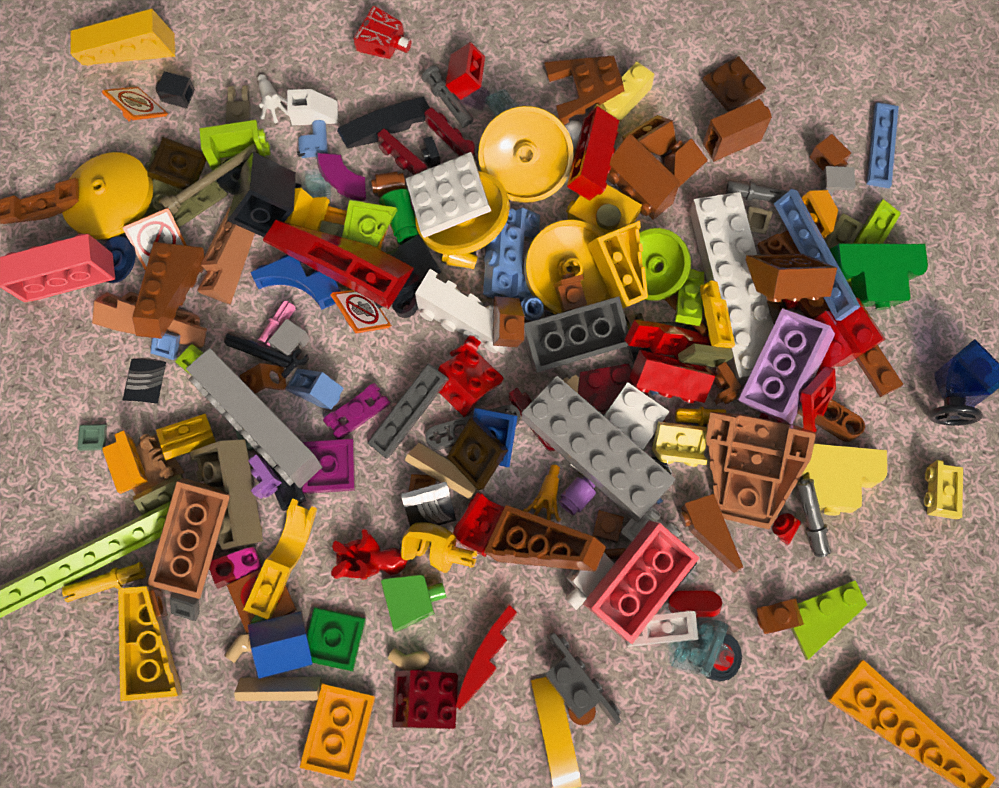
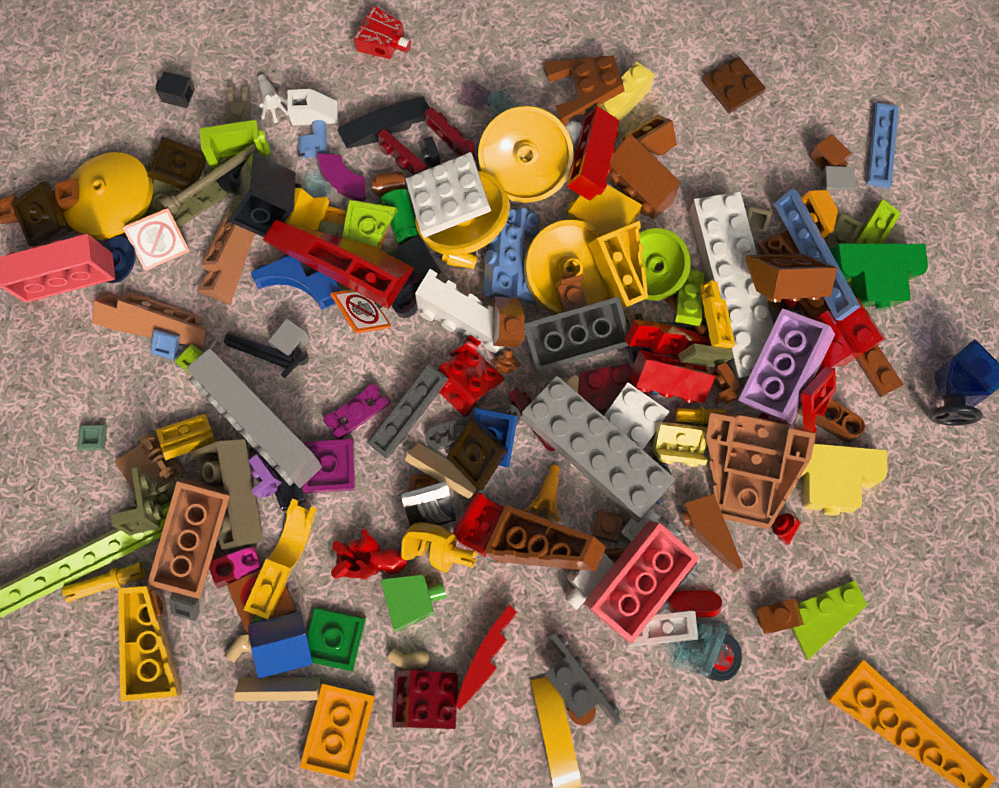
(38, 214): none -> dark brown tile
(123, 39): yellow wedge -> none
(124, 463): light orange panel -> none
(134, 103): piece -> none
(144, 381): black sticker -> none
(148, 512): none -> olive bracket
(166, 281): dark orange wedge -> none
(259, 378): dark orange bracket -> none
(284, 312): bright pink axle -> none
(315, 388): medium blue slope -> none
(441, 91): dark grey pin -> none
(465, 71): red brick -> none
(506, 362): none -> dark orange plant
(532, 308): medium blue cone -> none
(577, 495): medium lavender brick -> none
(608, 216): olive tile -> none
(684, 159): dark orange slope -> none
(736, 129): dark orange brick -> none
(754, 191): dark grey pin -> none
(816, 527): dark grey pin -> none
(944, 490): light yellow bracket -> none

